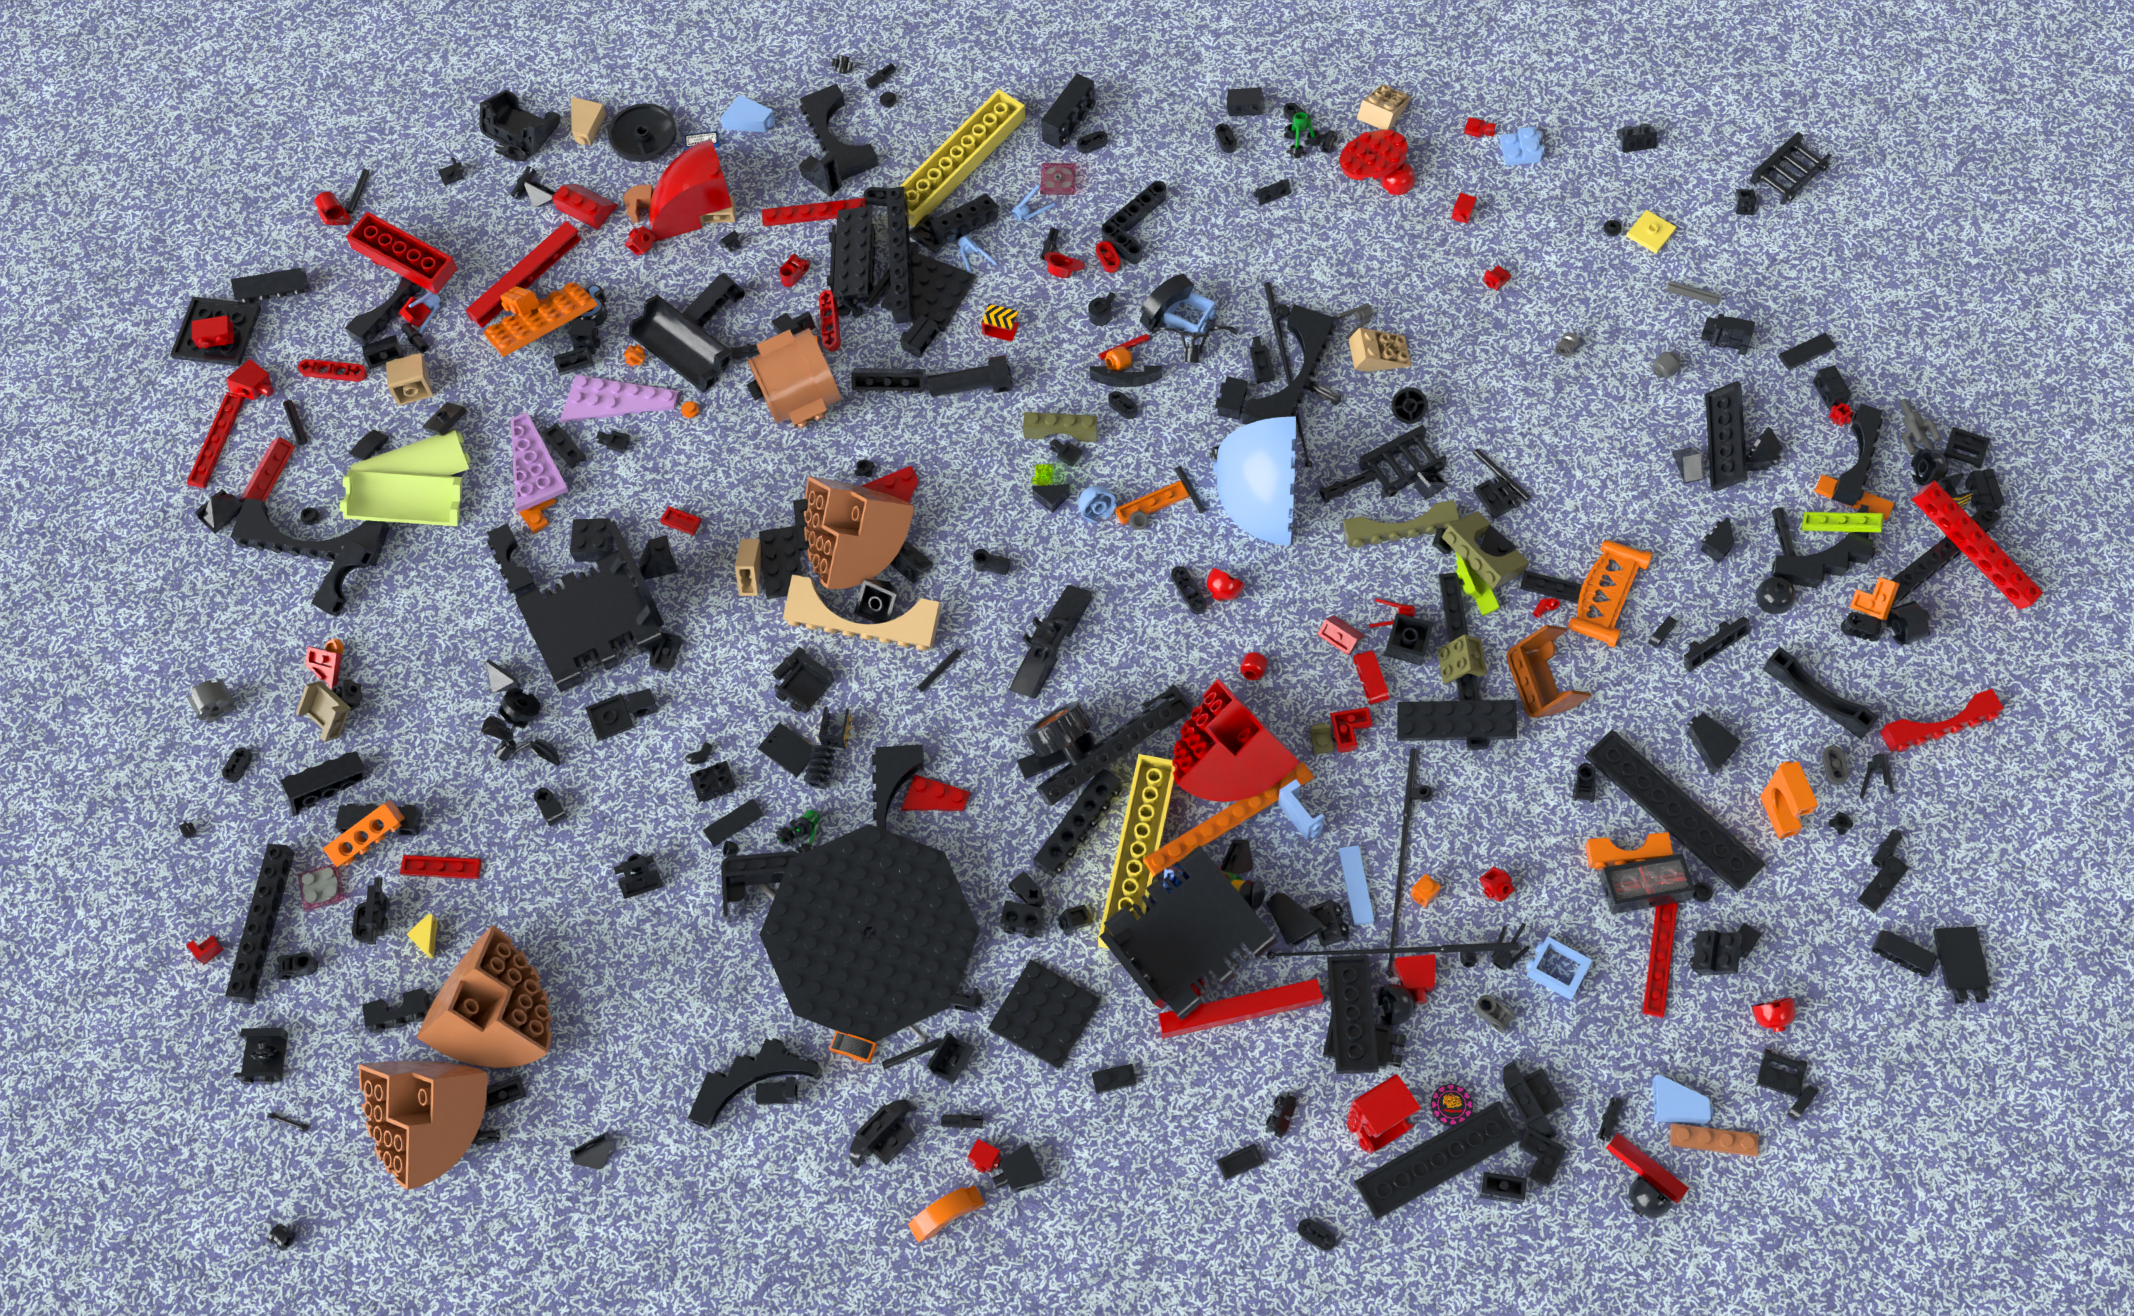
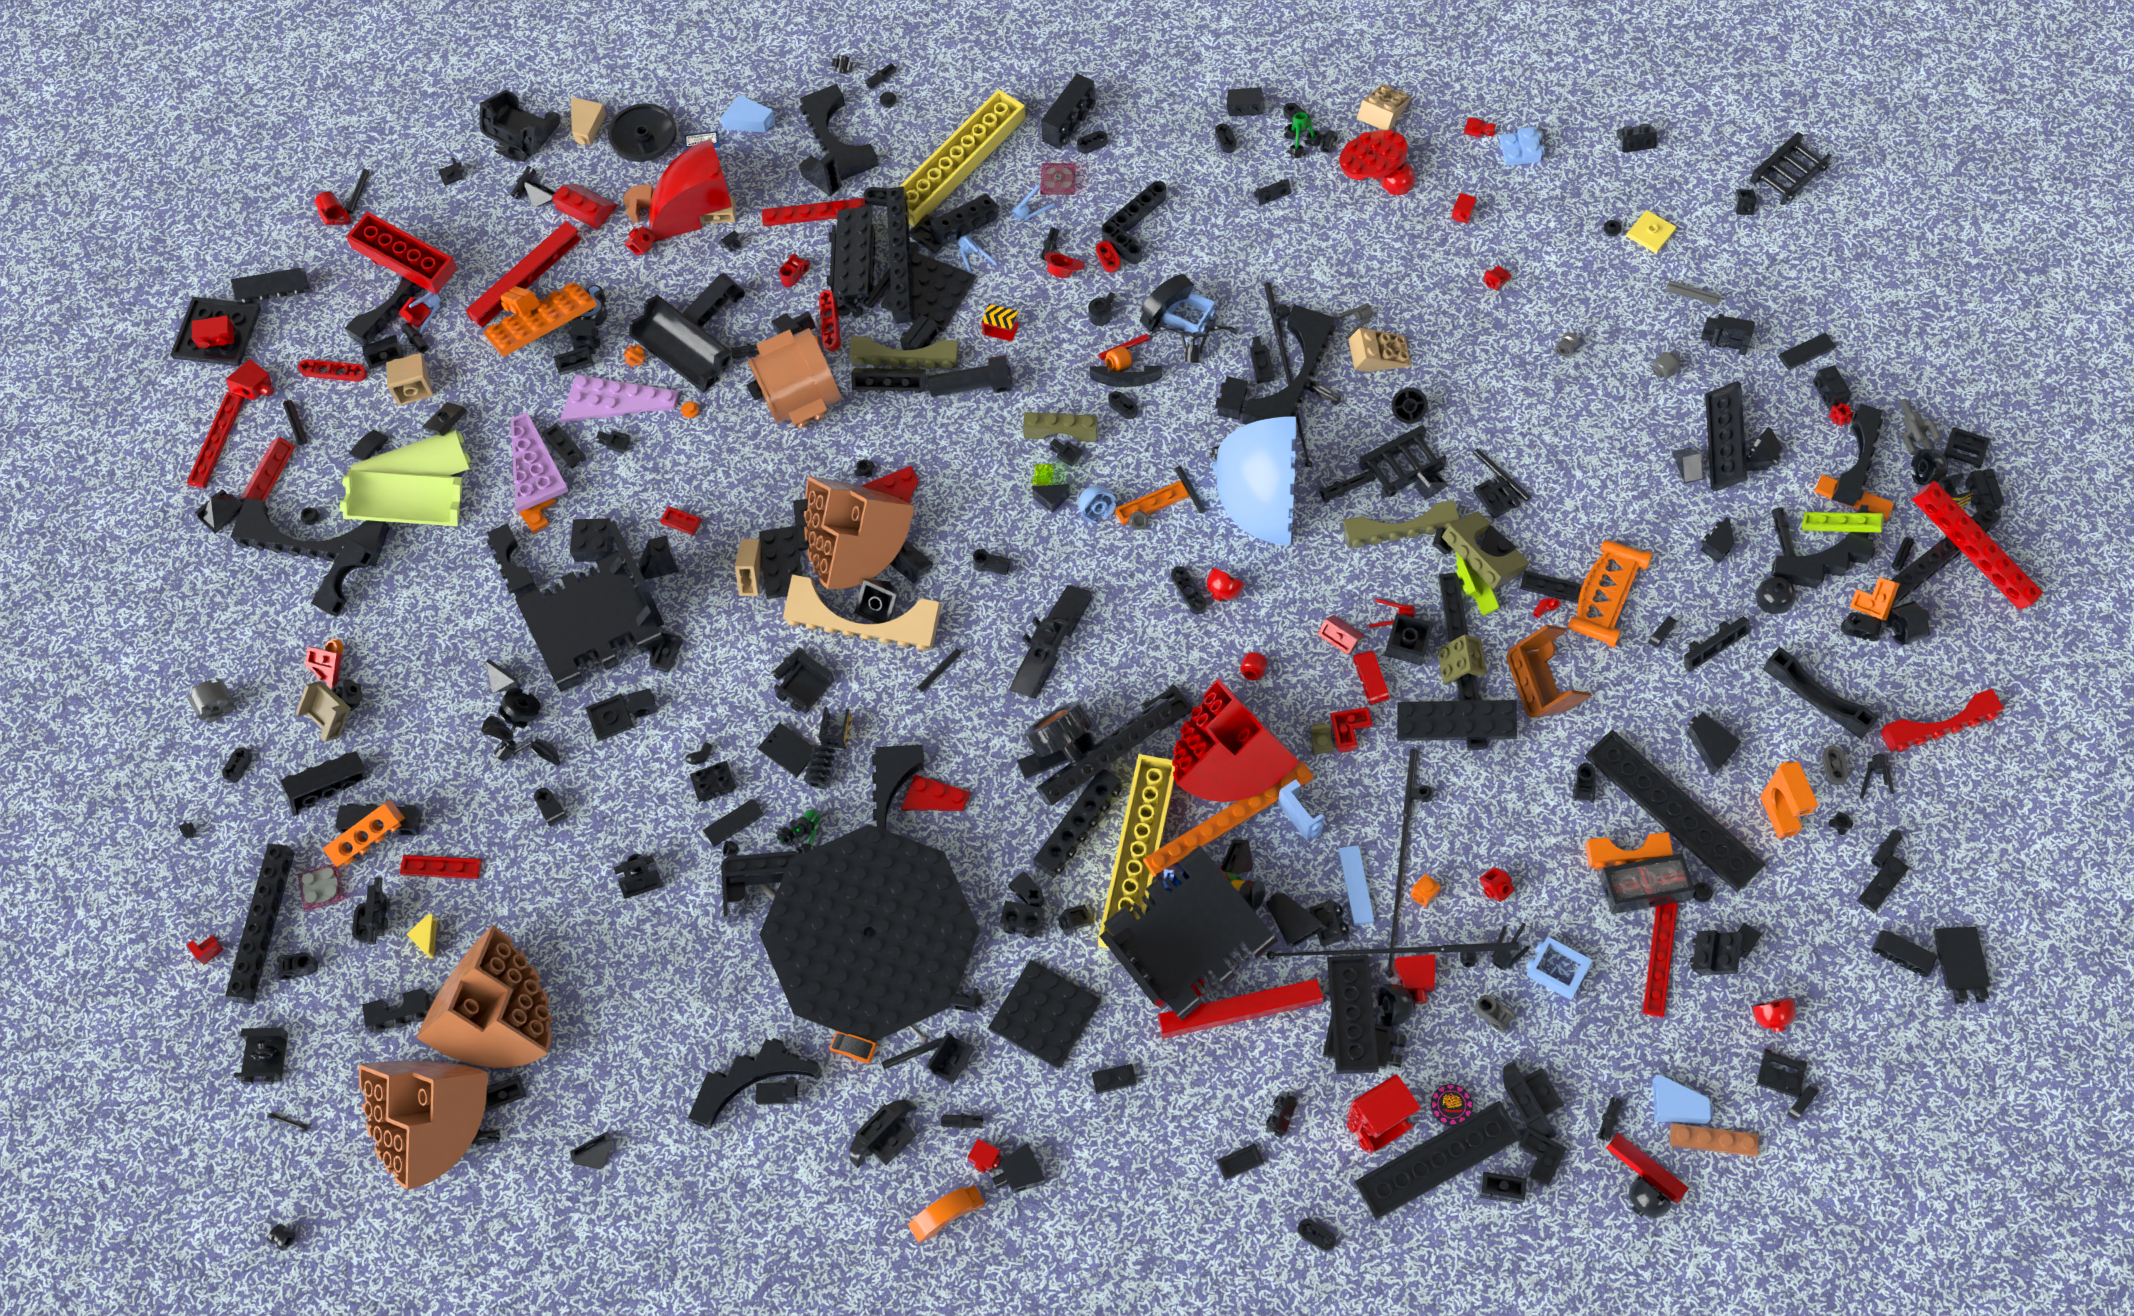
(940, 354): none -> olive arch
(1902, 554): none -> black axle

